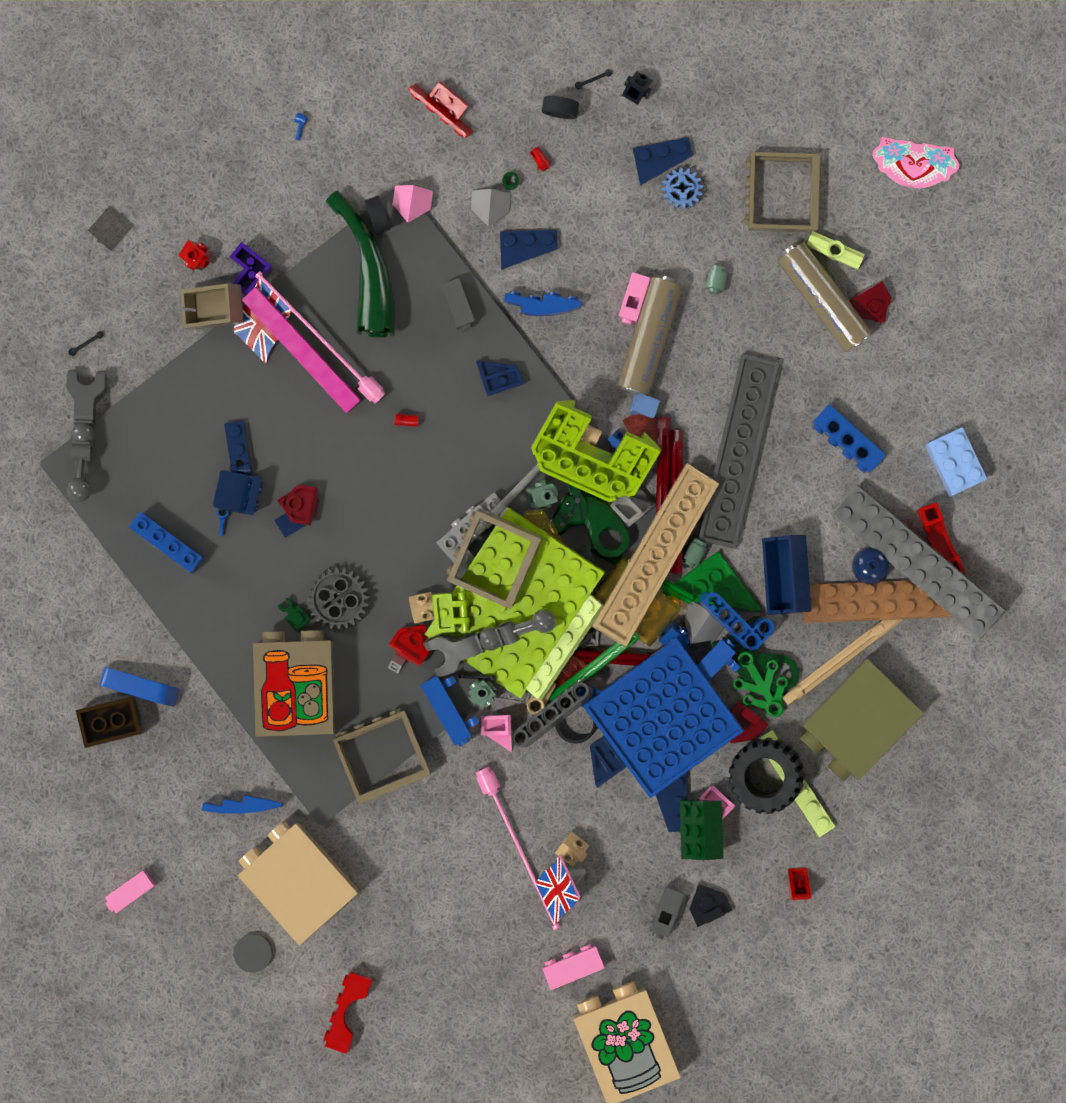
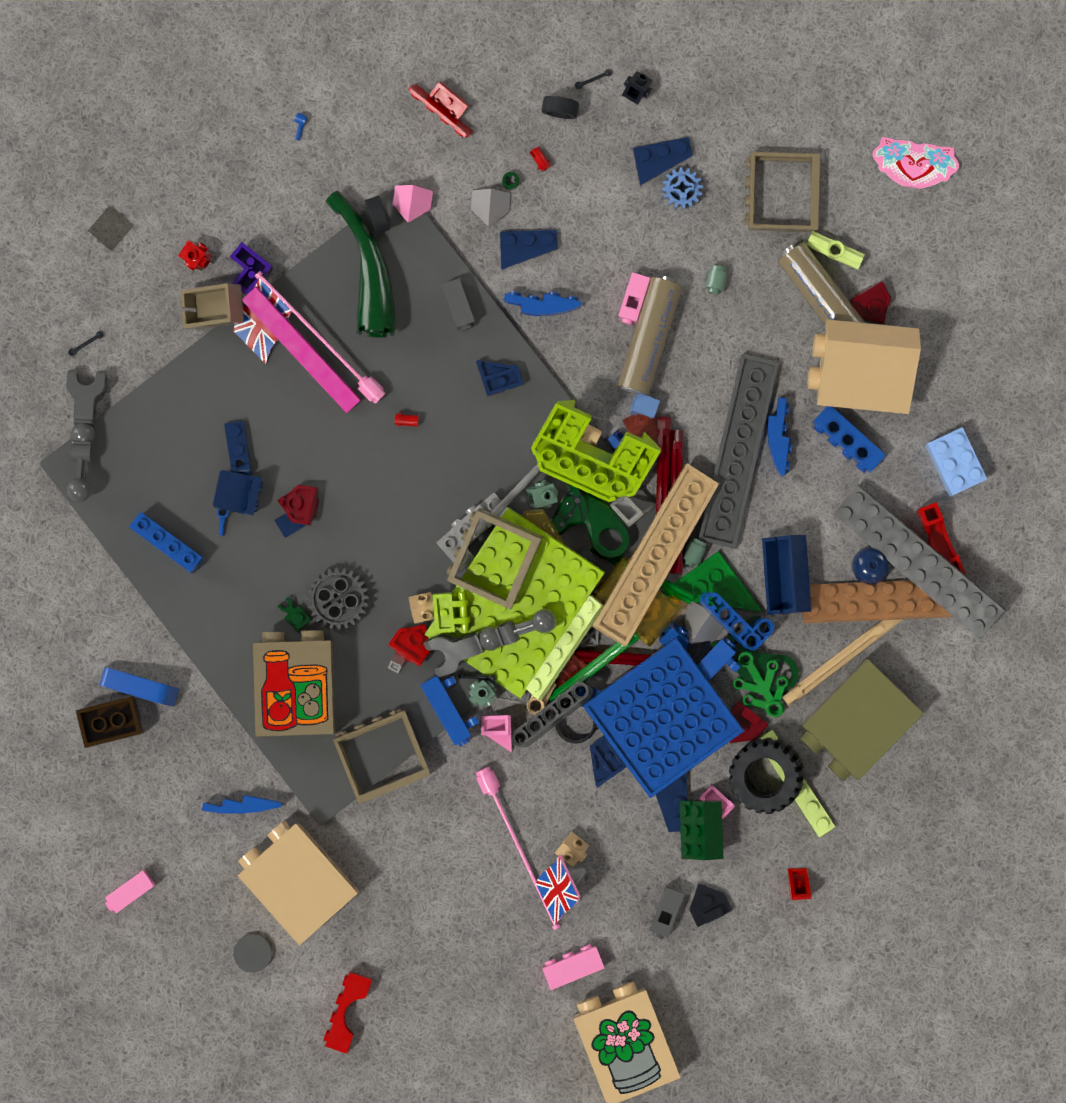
(779, 445): none -> blue slope
(865, 366): none -> tan brick

